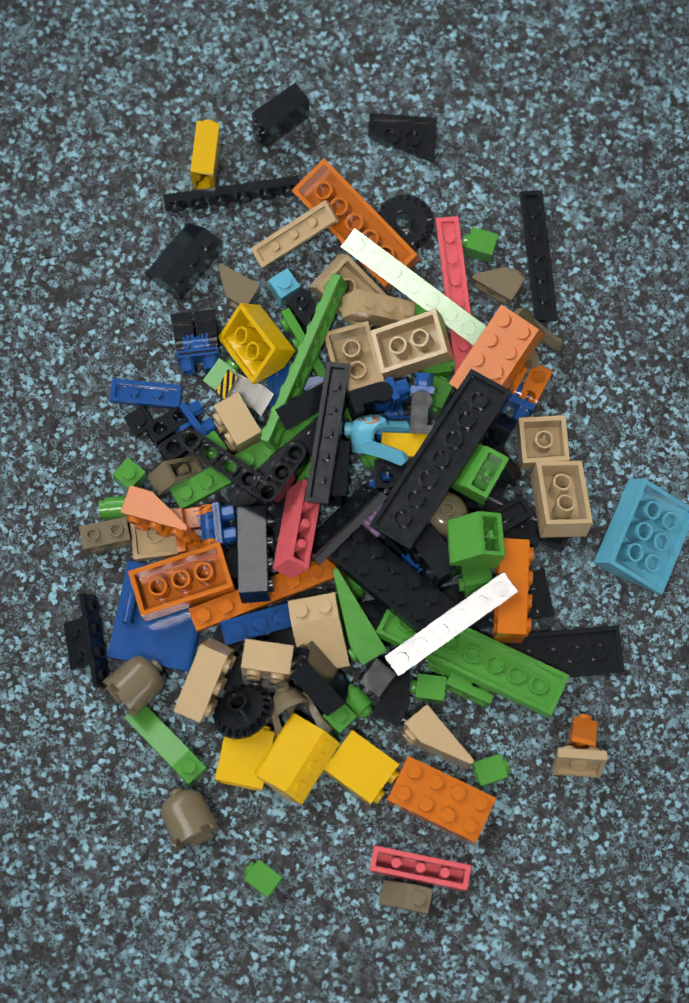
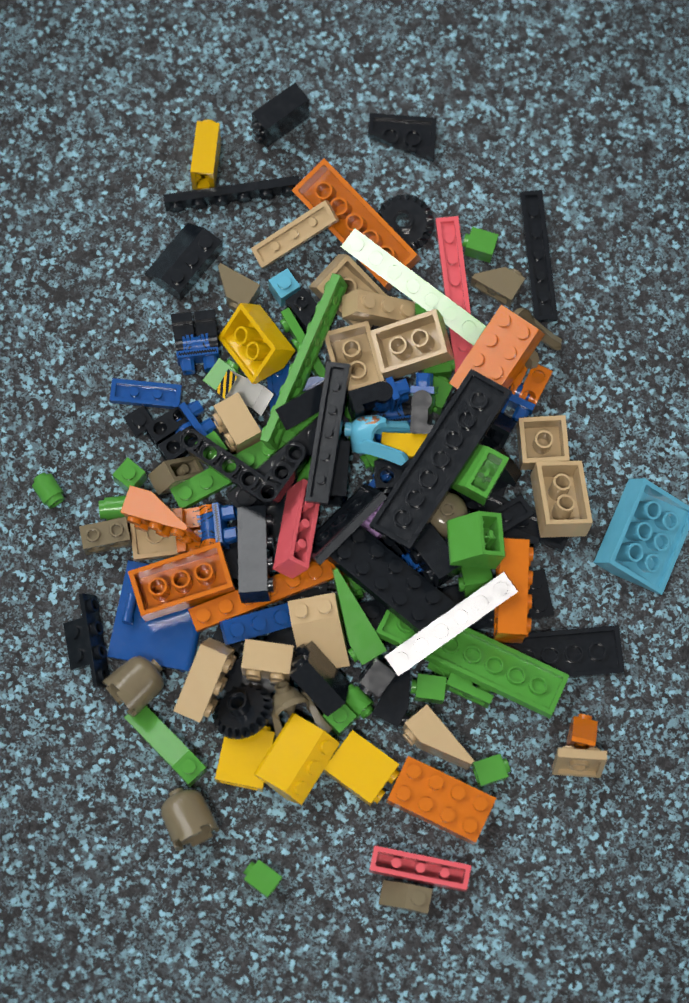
(48, 490): none -> bright green brick

